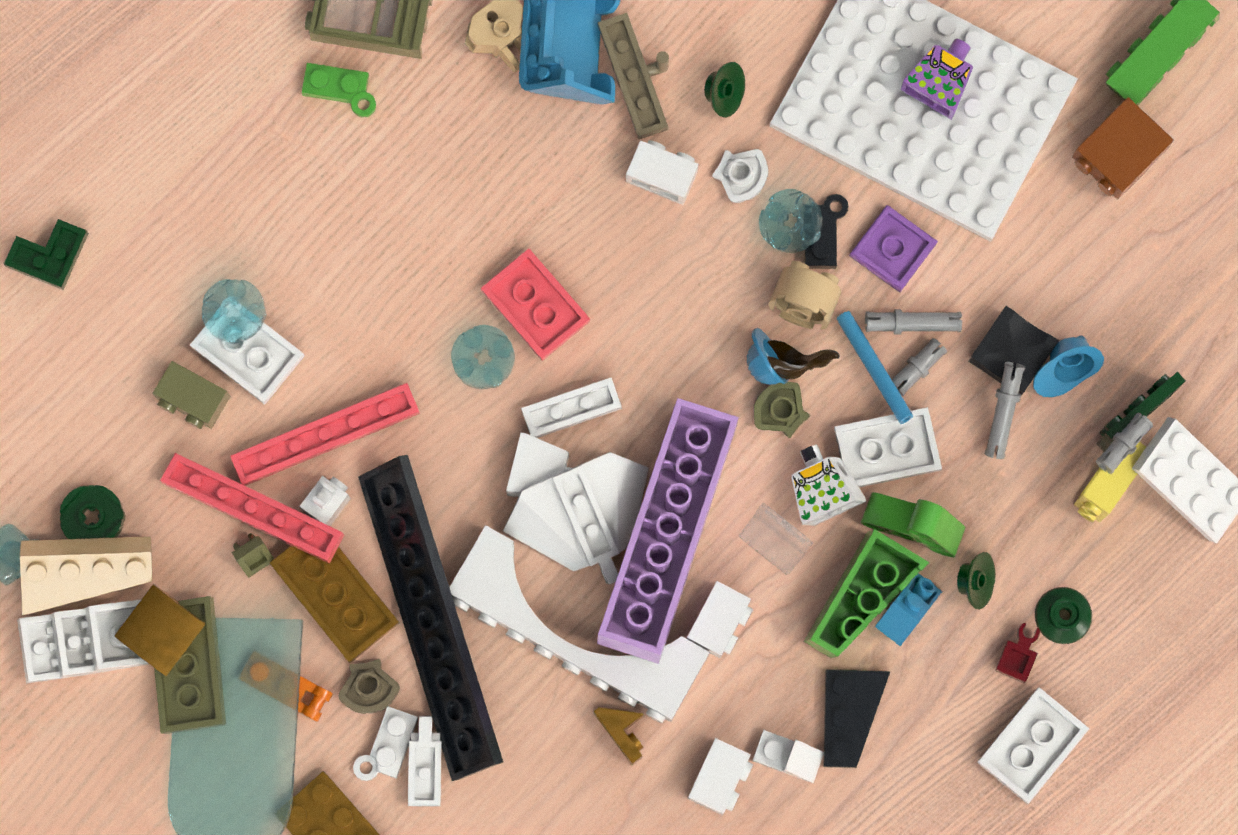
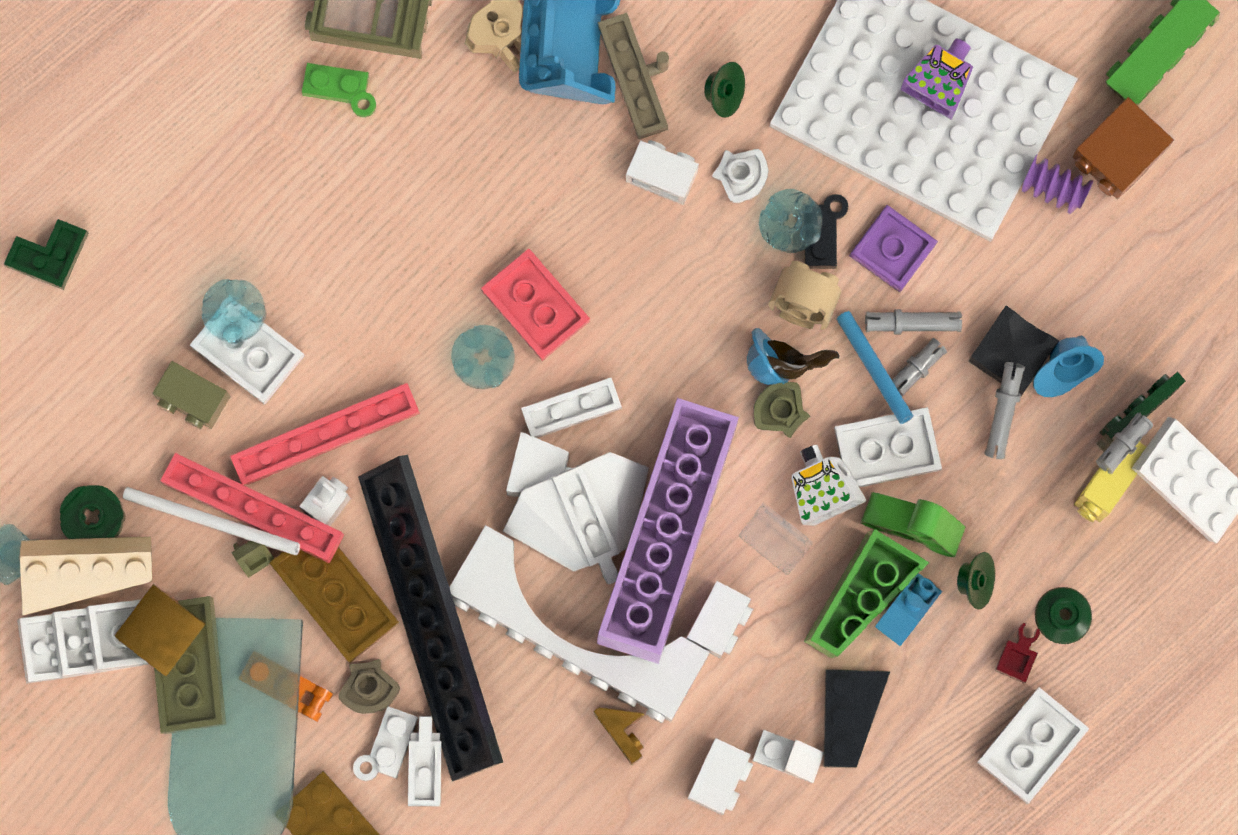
(211, 521): none -> white piece
(1056, 185): none -> medium lavender piece

